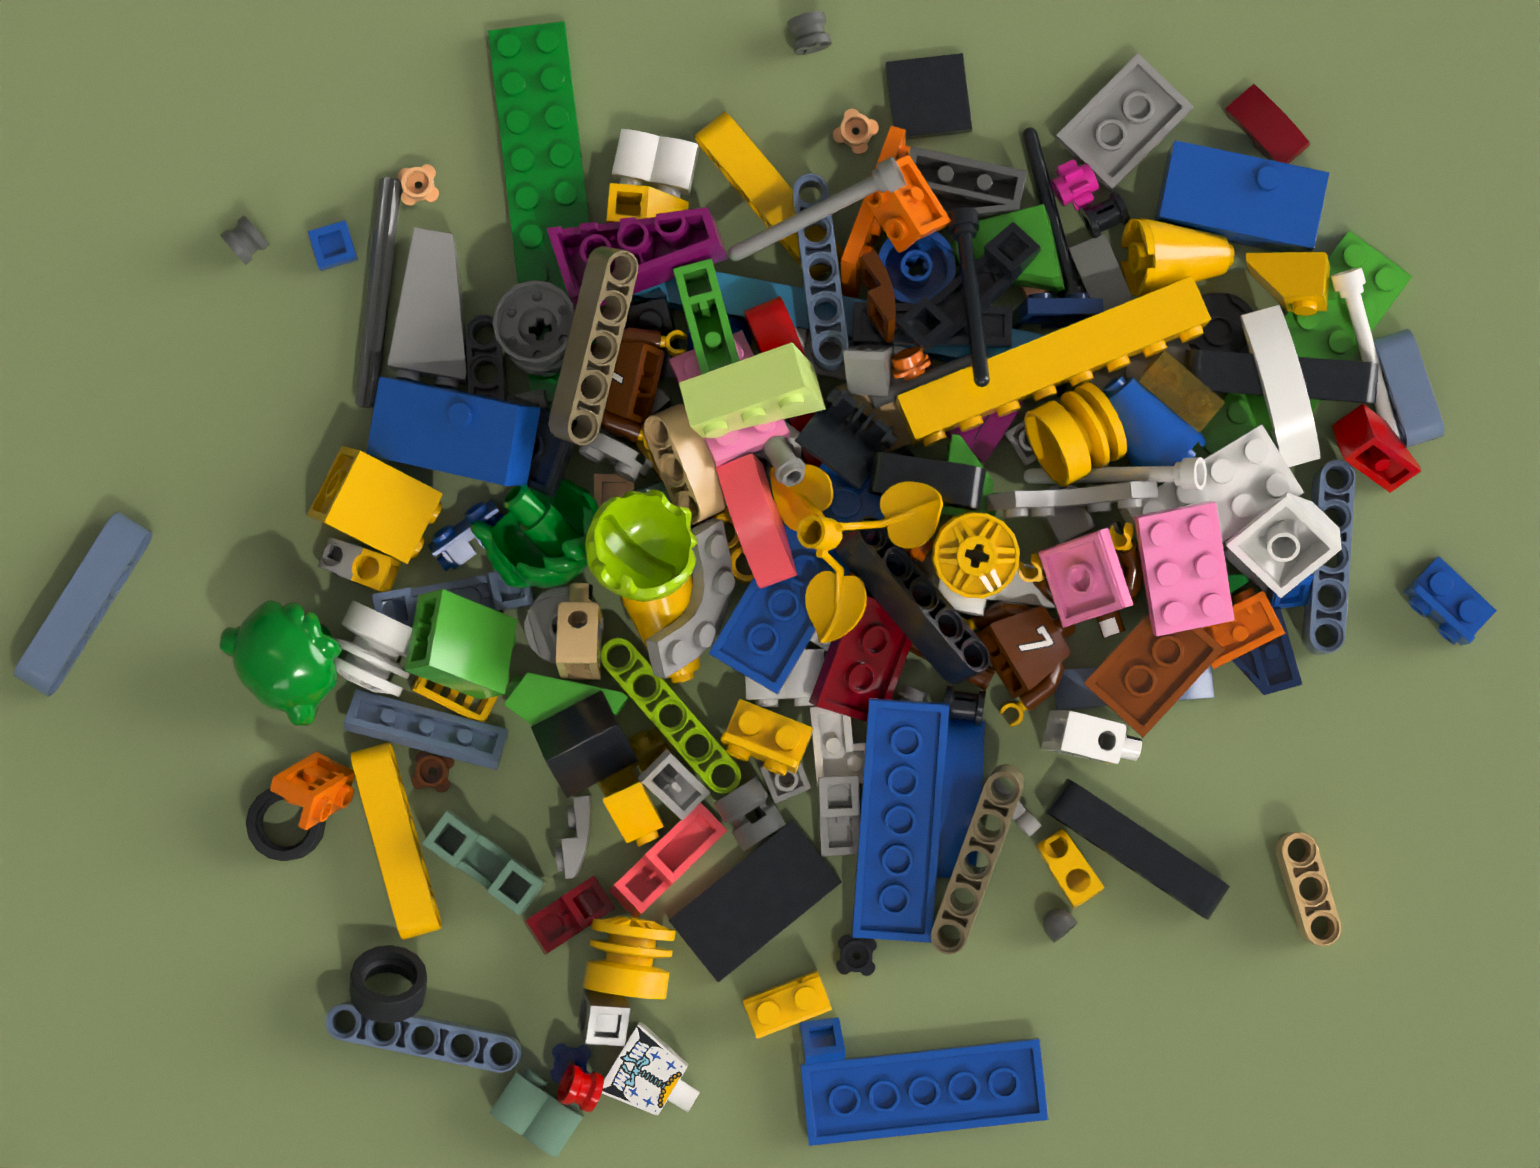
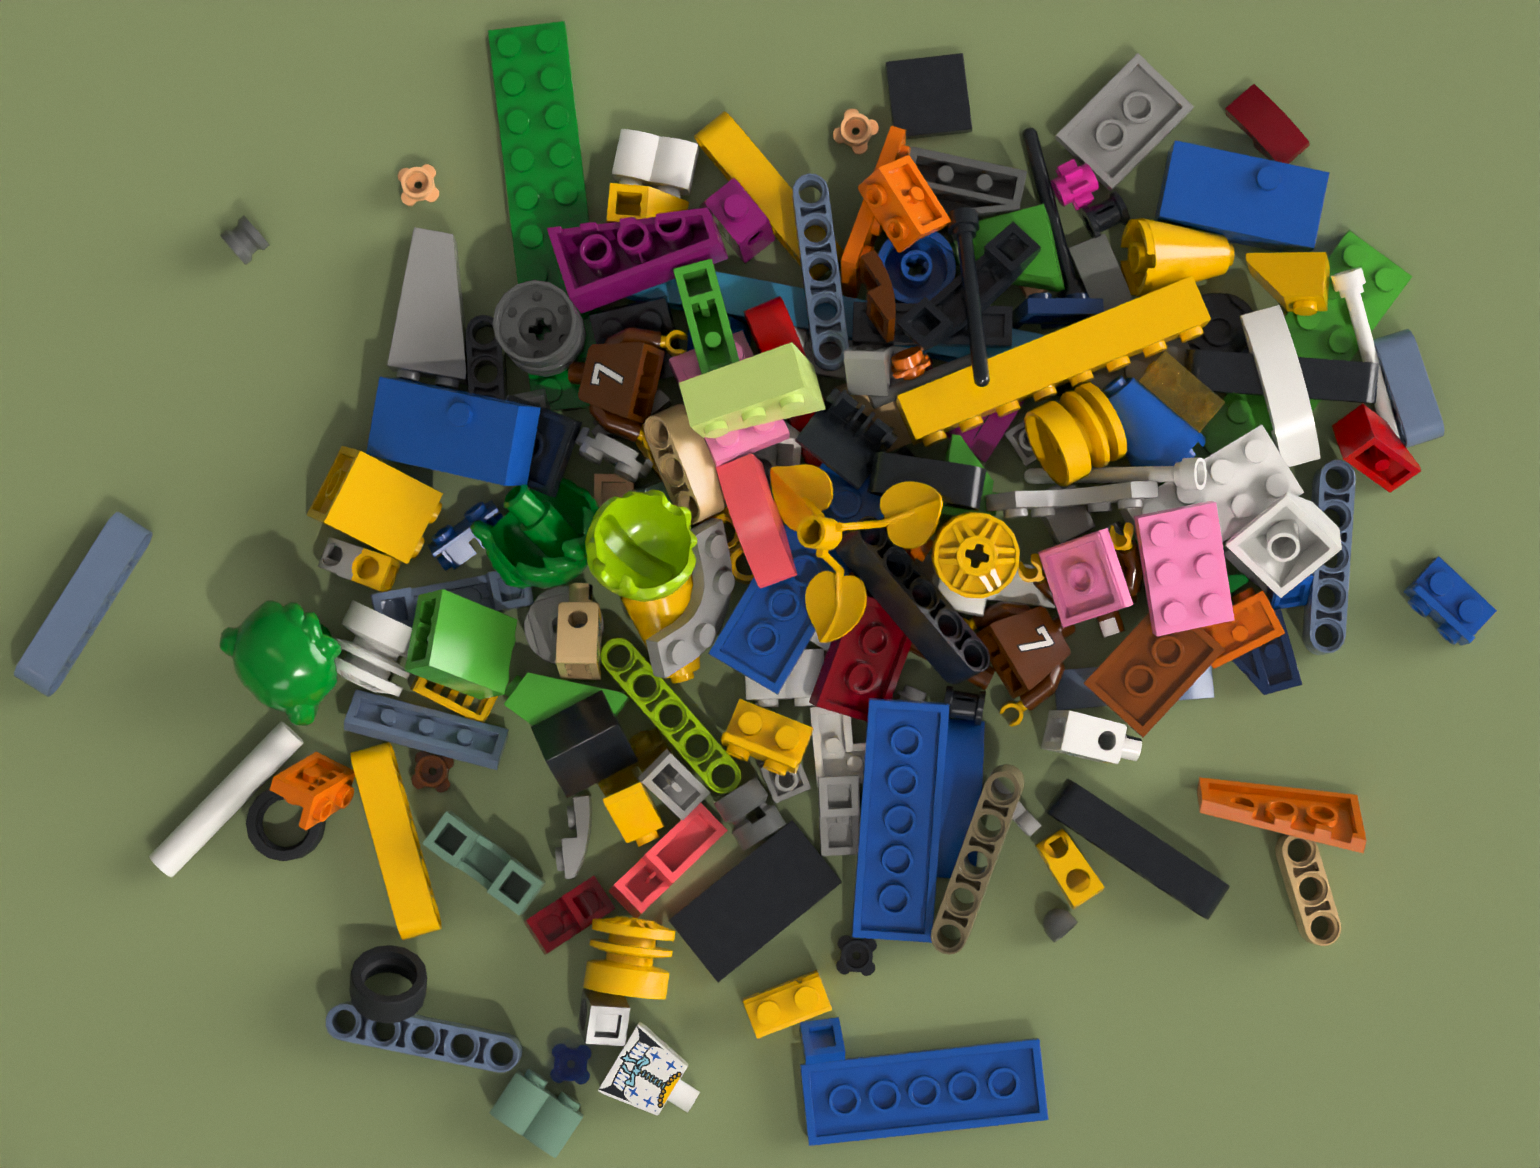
(226, 799): none -> white piece
(333, 245): blue plate -> none
(378, 291): dark grey axle -> none
(580, 1088): red wheel -> none
(588, 325): dark tan beam -> none
(740, 220): none -> magenta torso
(787, 467): light grey pin -> none
(809, 33): dark grey wheel -> none
(884, 178): light grey piece -> none
(1298, 812): none -> orange wing

